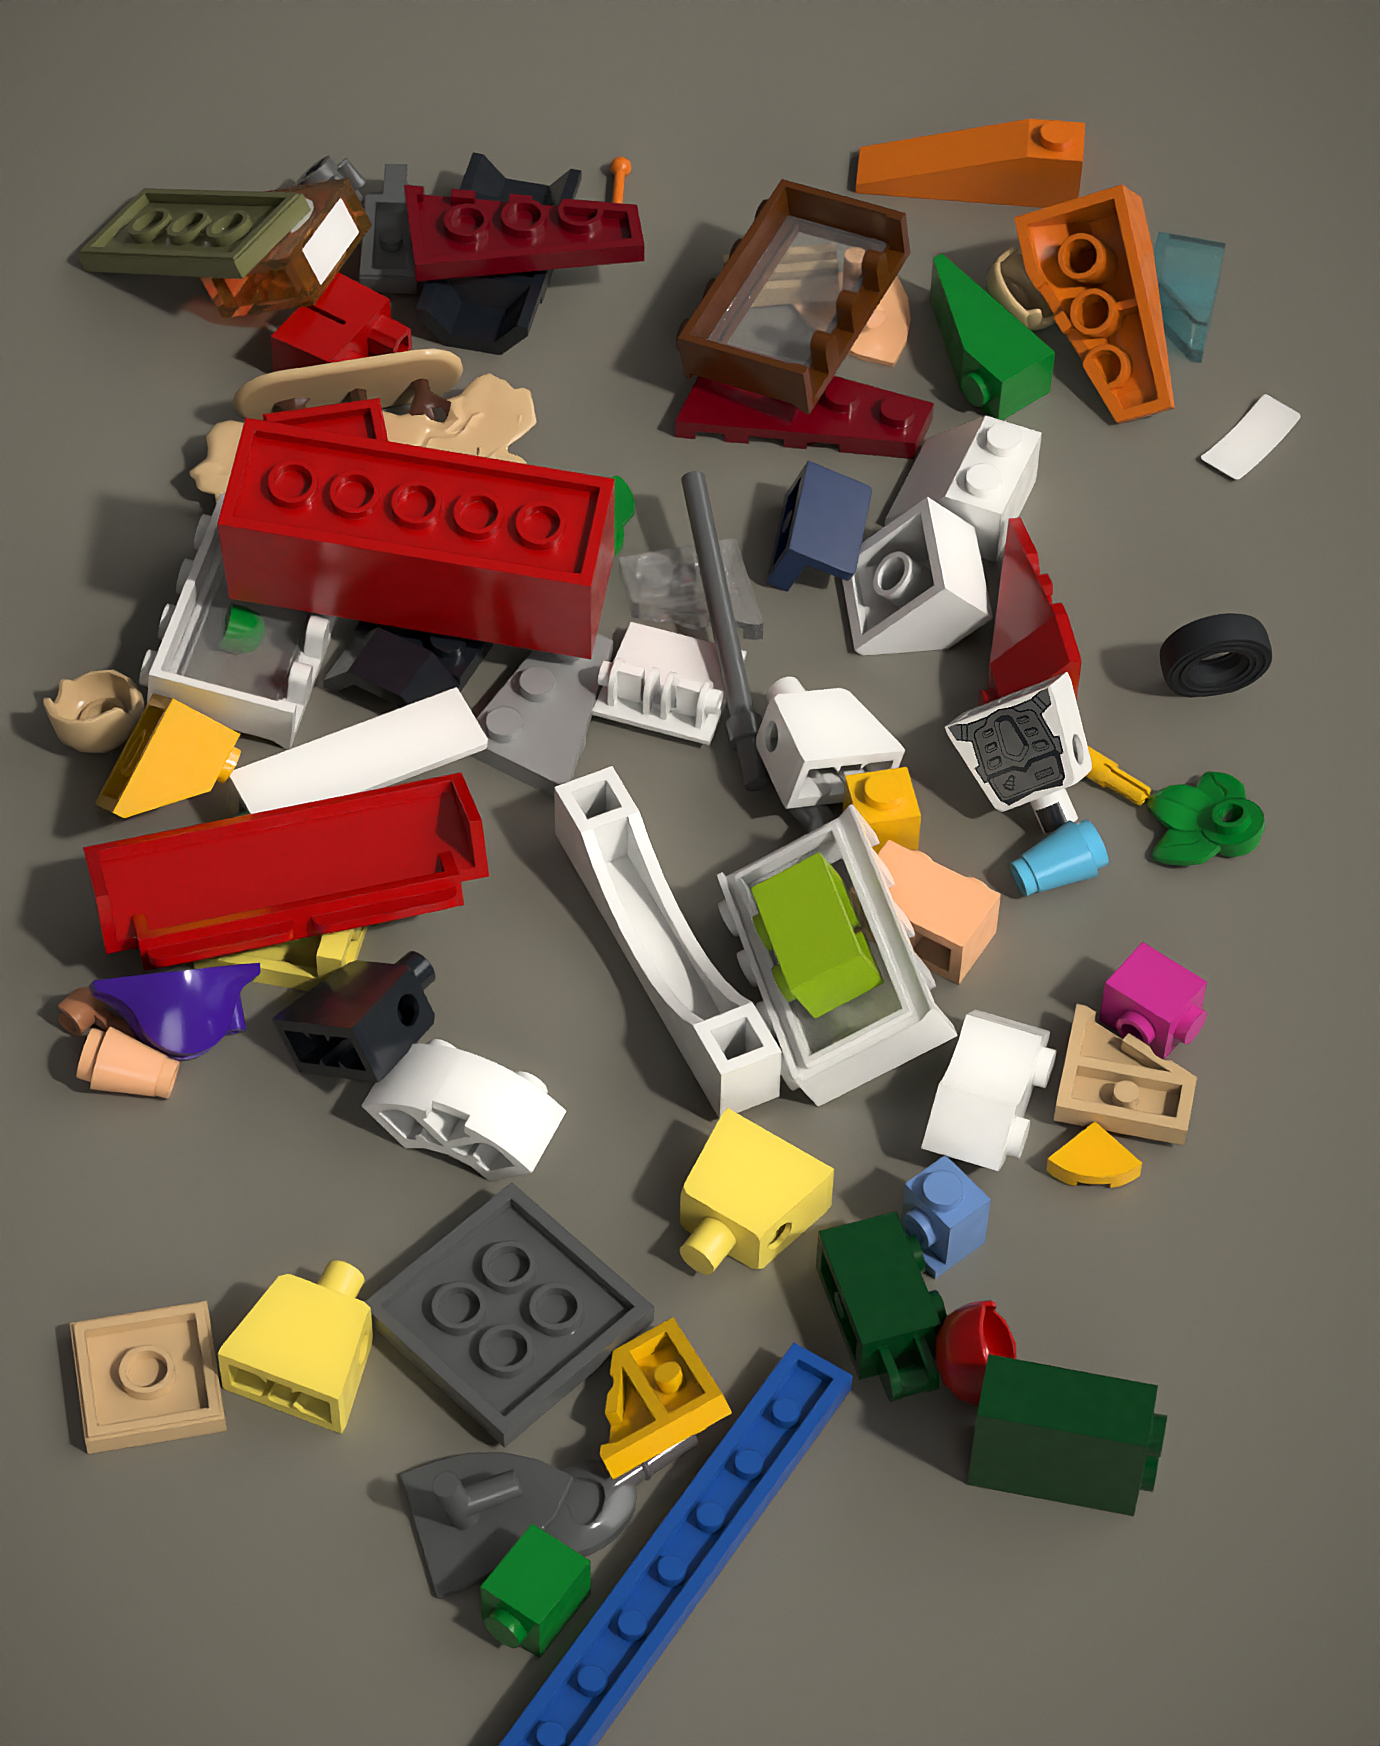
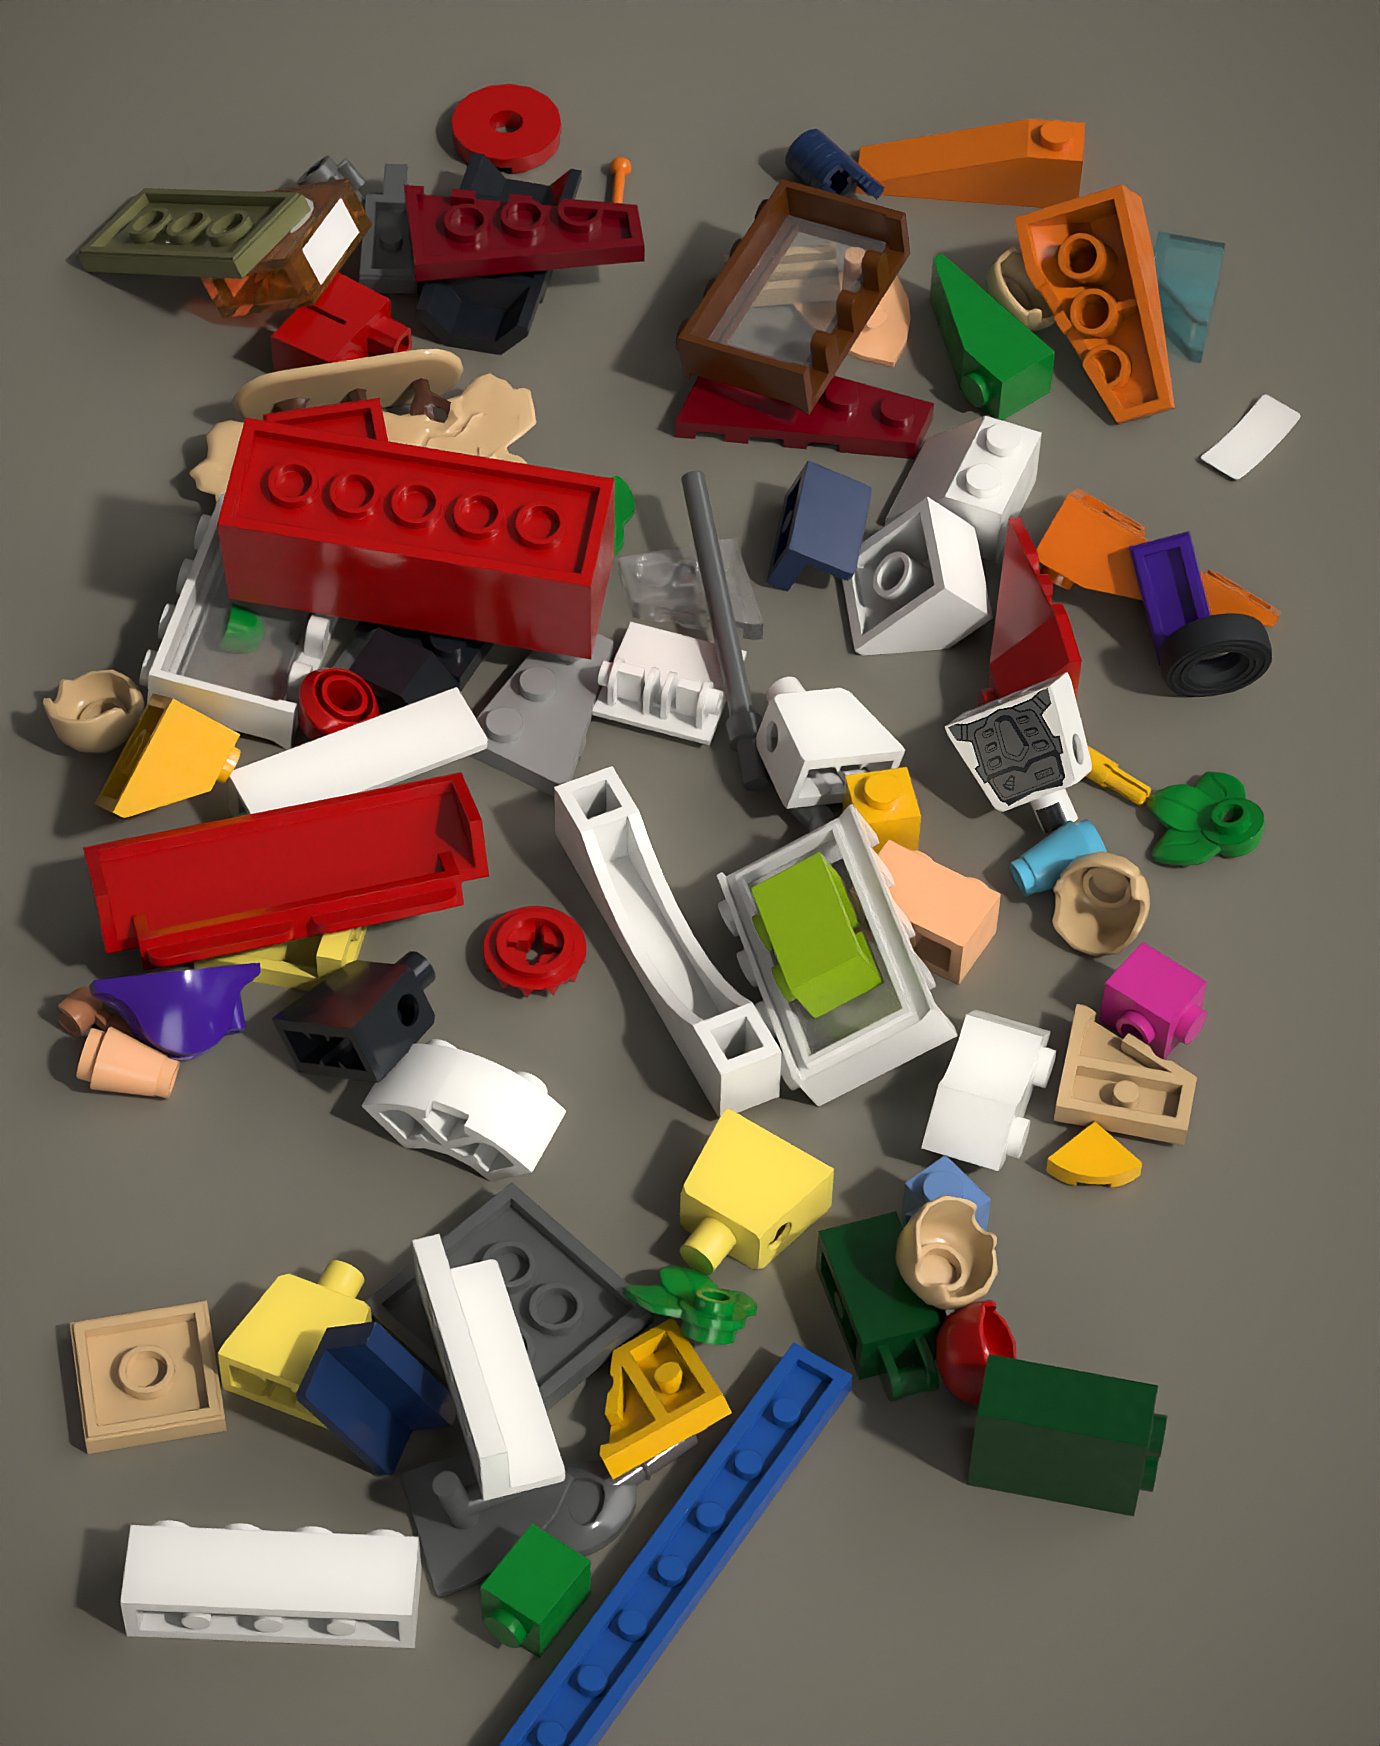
(271, 1585): none -> white brick
(334, 701): none -> red cone
(372, 1393): none -> dark blue panel
(487, 1373): none -> white panel
(511, 106): none -> red tile
(515, 934): none -> red gear
(706, 1311): none -> green plate
(827, 167): none -> dark blue hinge
(947, 1254): none -> tan hair
(1091, 548): none -> orange wedge
(1100, 903): none -> tan hair
(1169, 584): none -> dark purple tile

